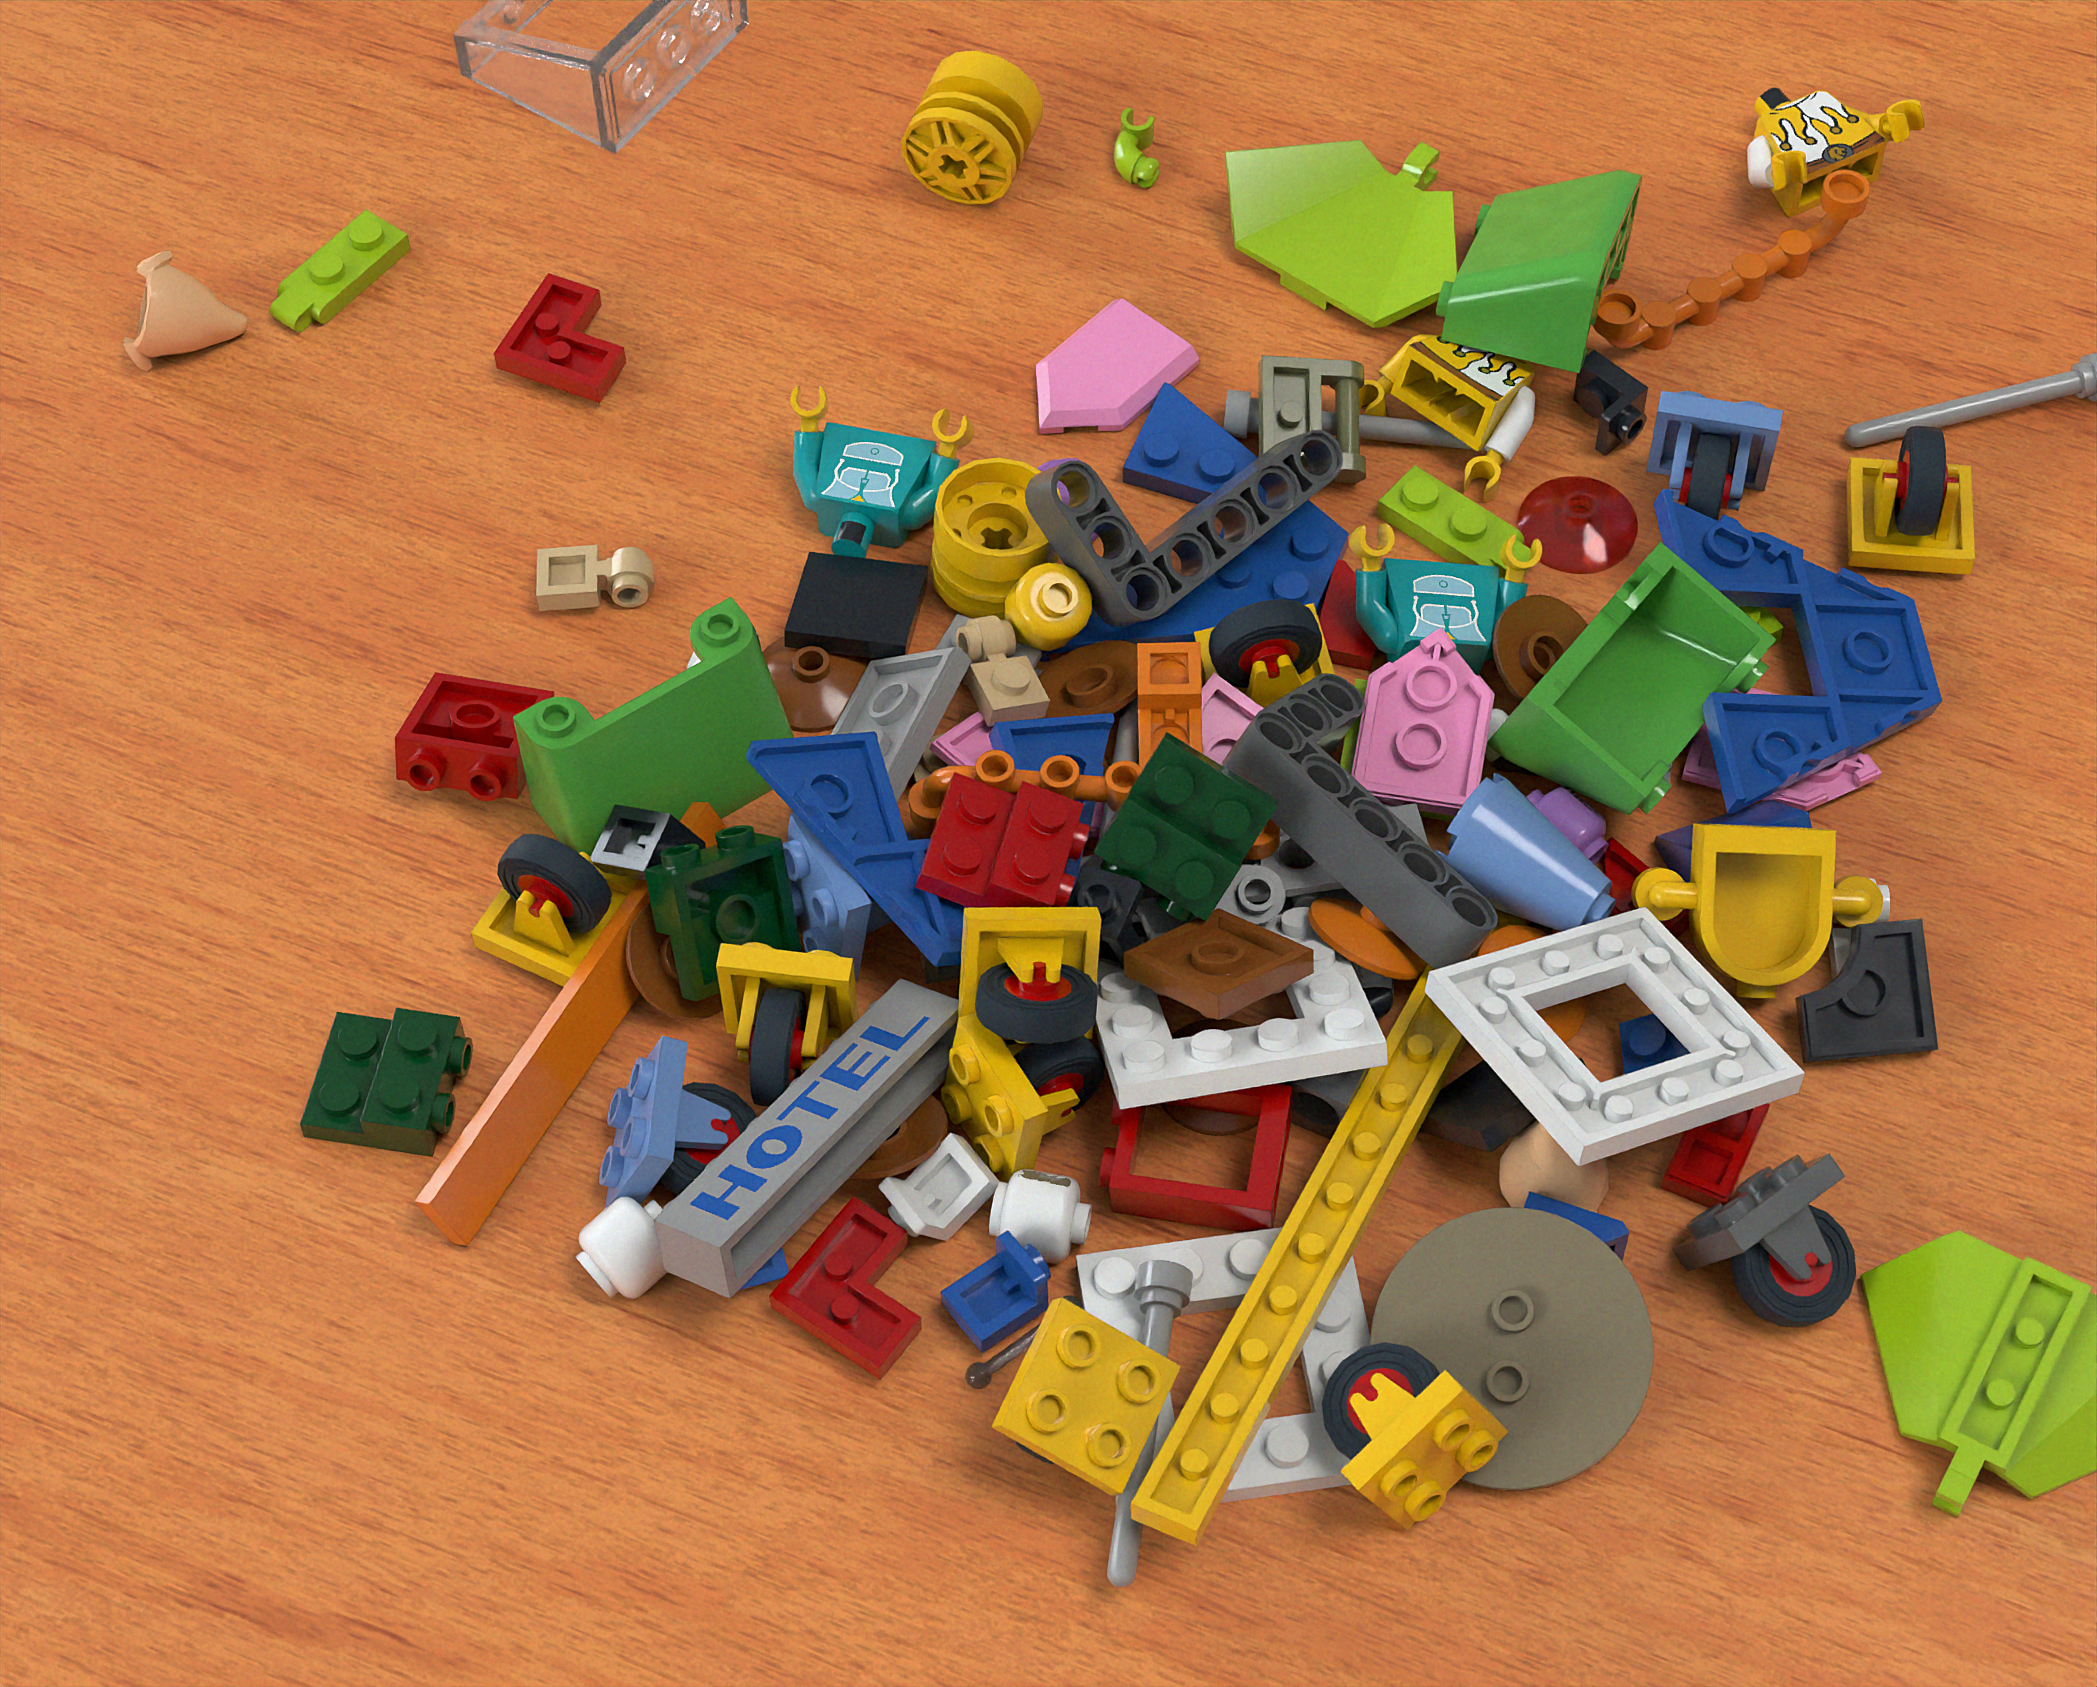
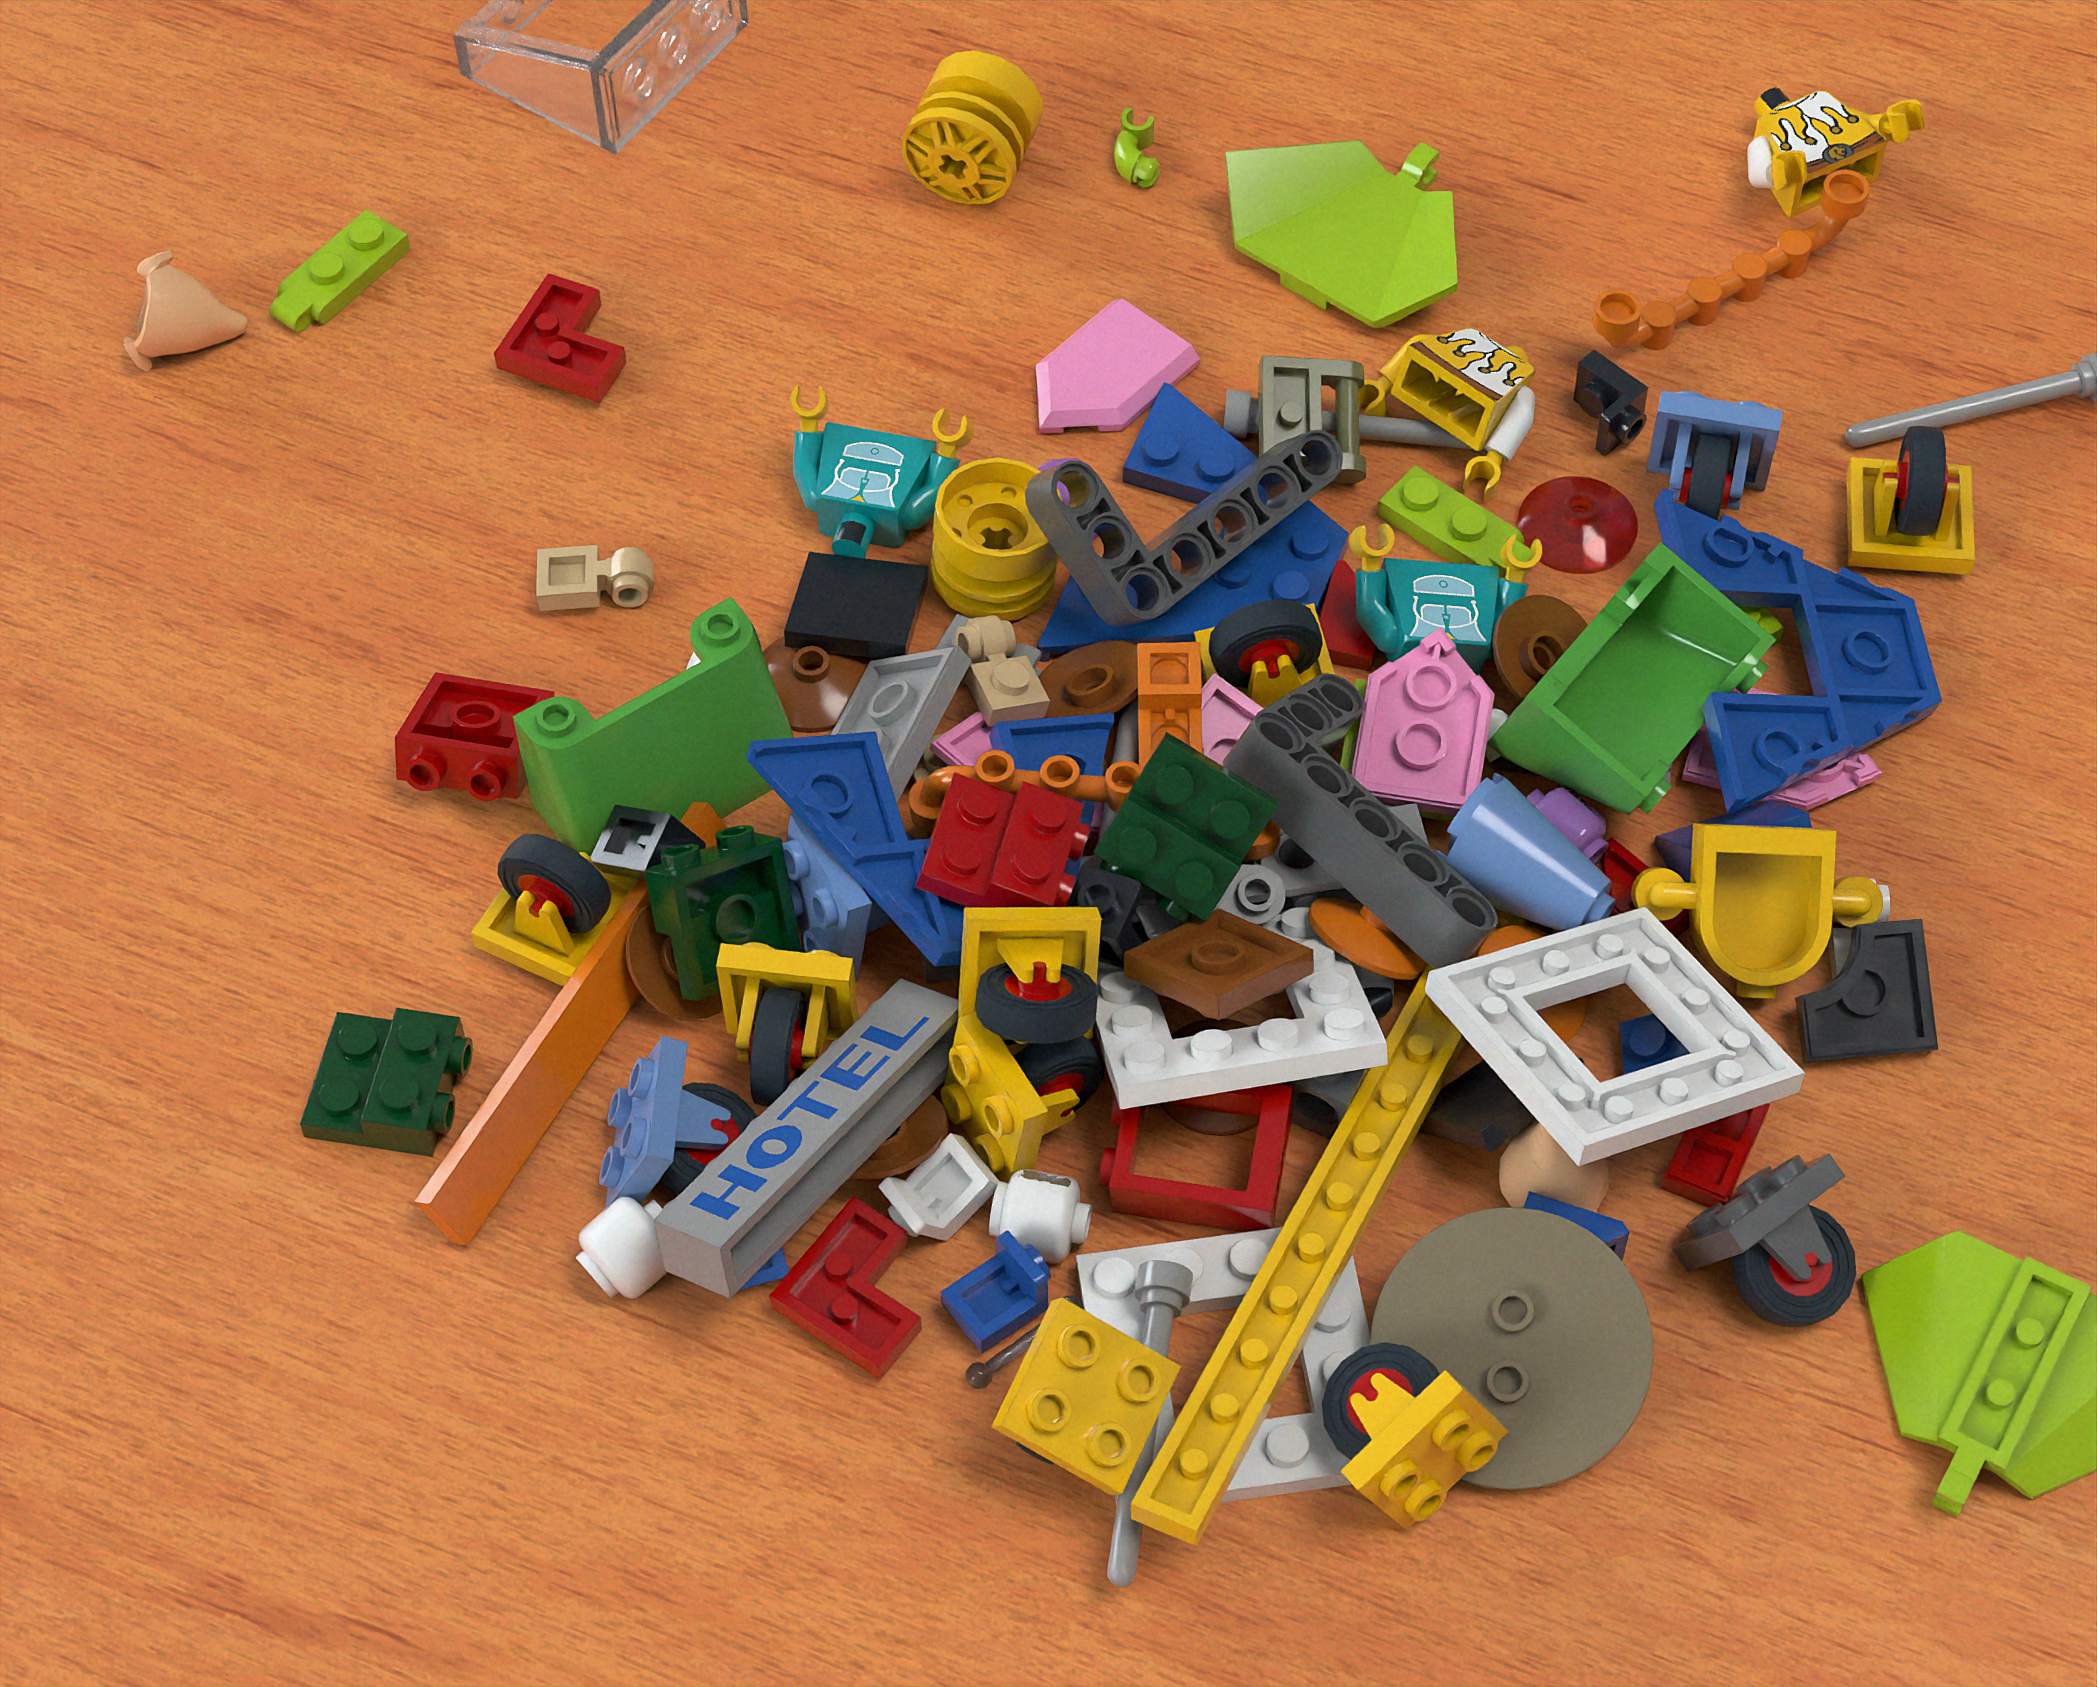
(1048, 606): yellow head -> none
(1541, 269): bright green windscreen -> none

